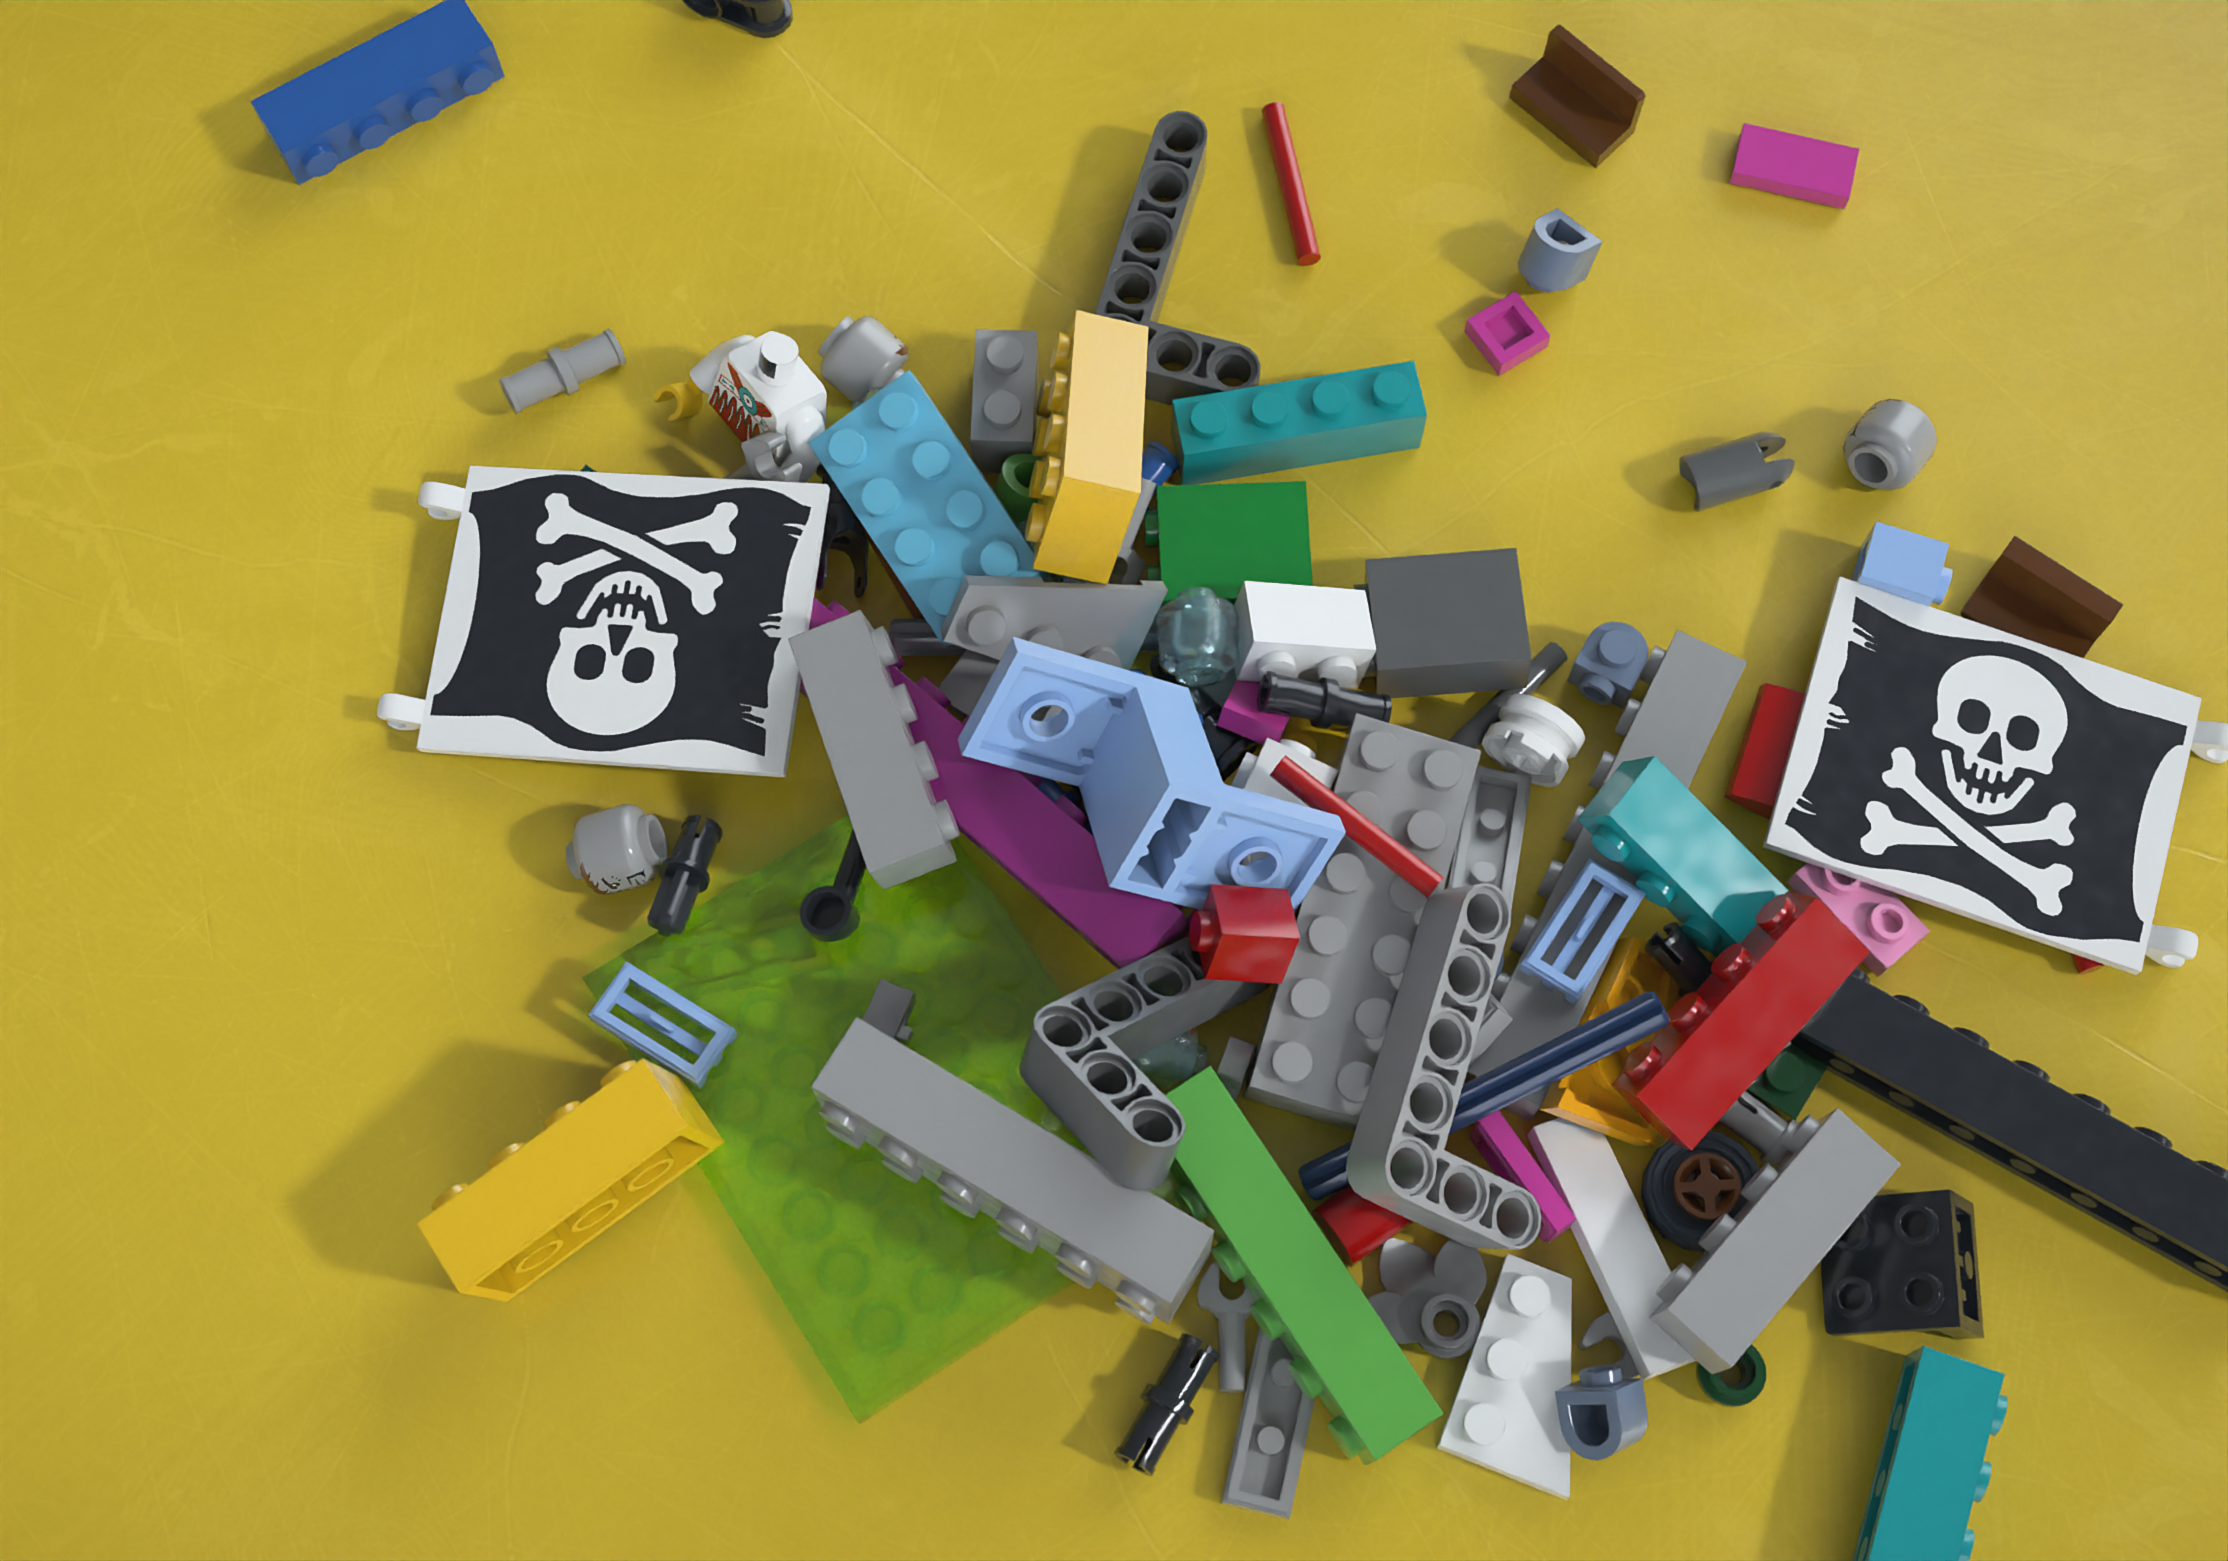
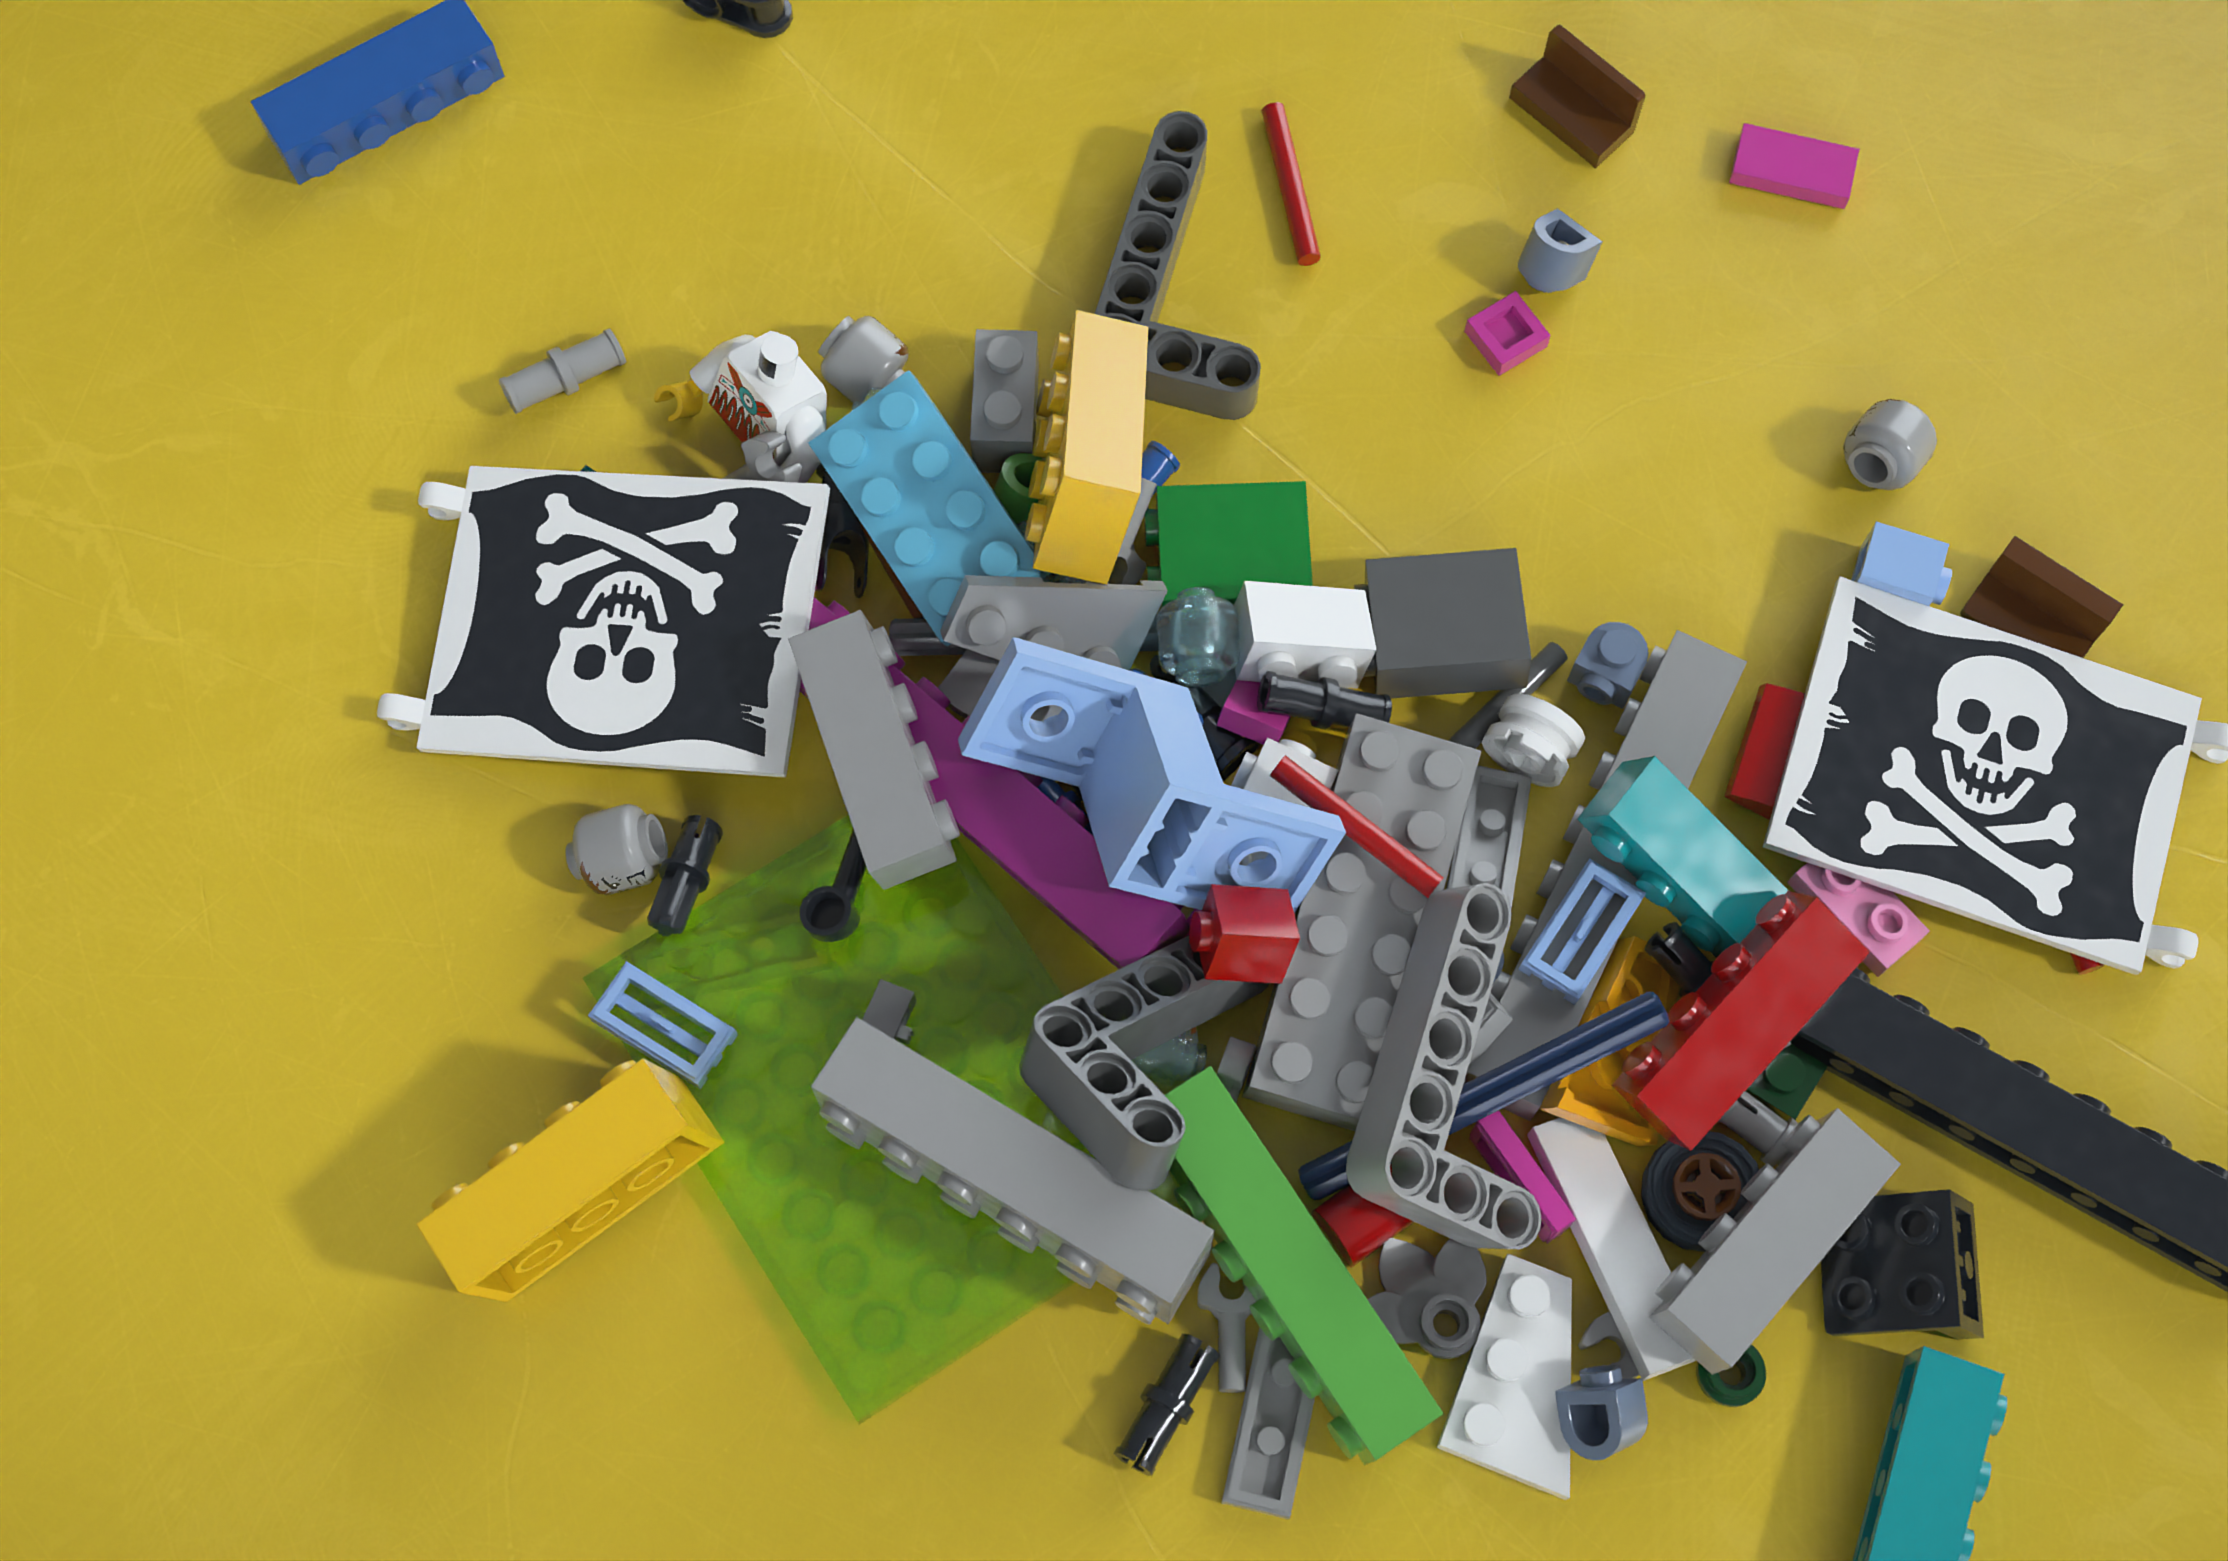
(1298, 423): teal brick -> none
(1735, 469): dark grey piece -> none

